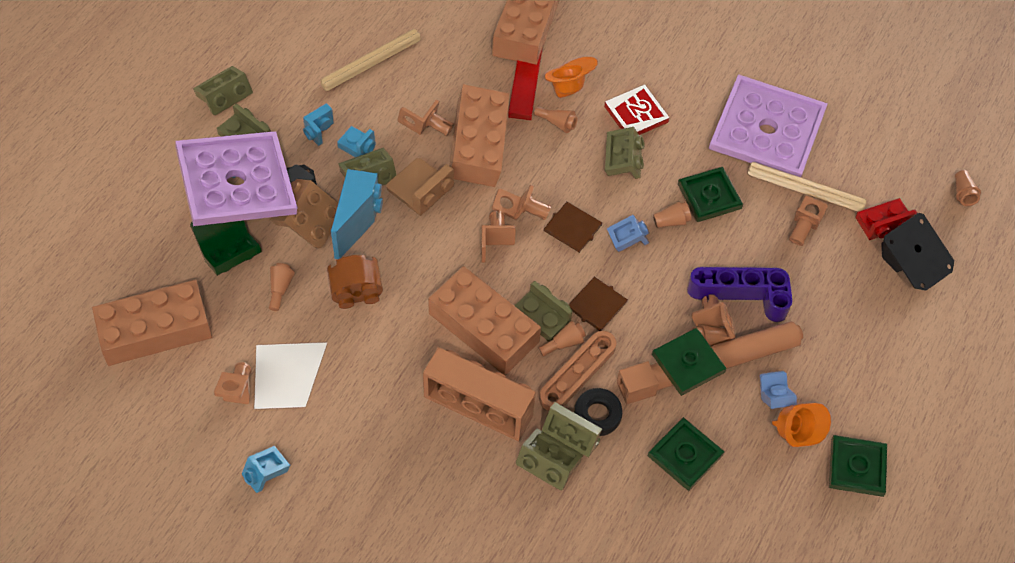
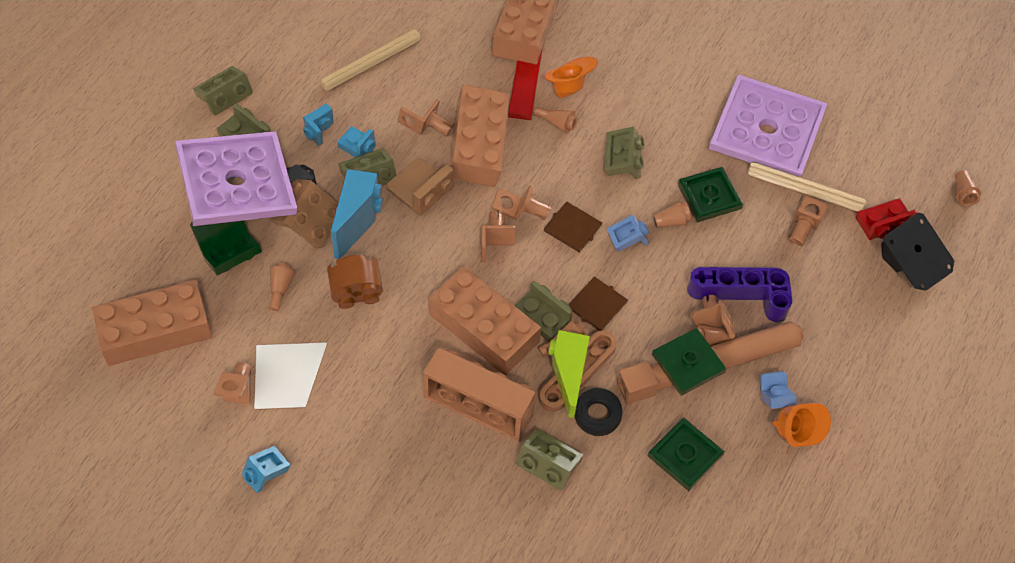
(568, 364): none -> lime slope
(572, 429): olive bracket -> none
(637, 109): tile -> none
(858, 466): dark green plate -> none

